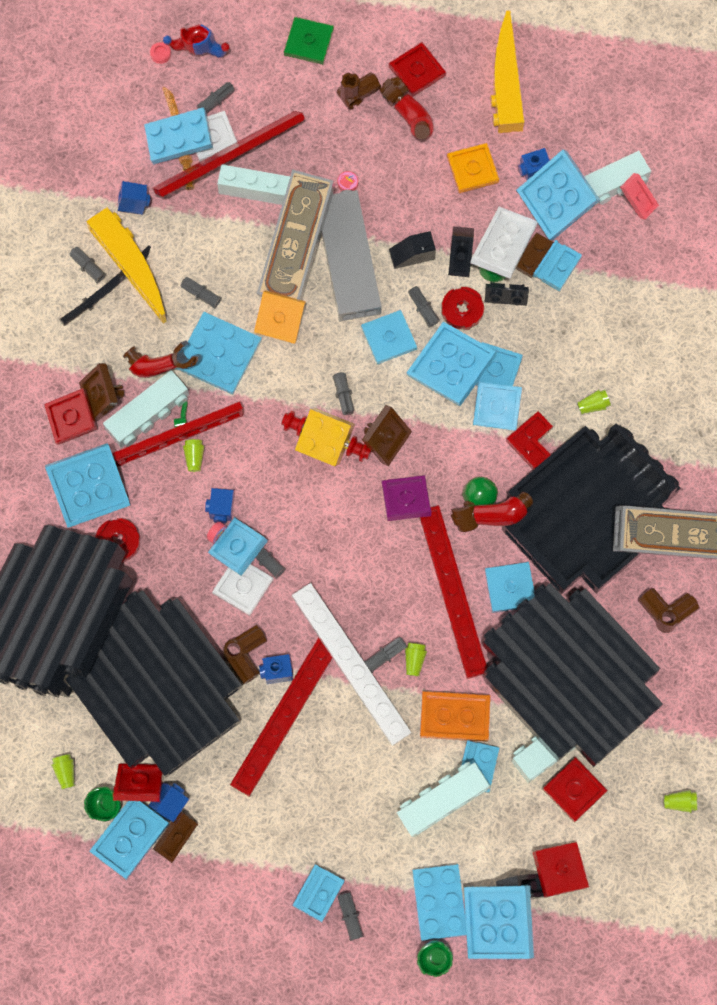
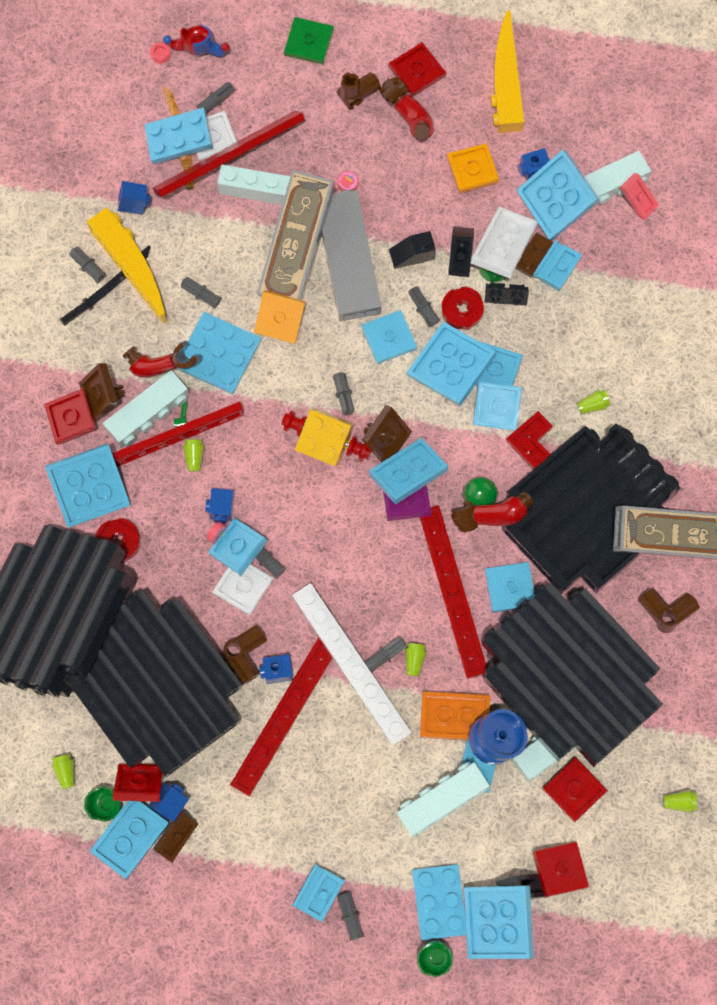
(408, 470): none -> medium azure plate
(498, 737): none -> blue wheel

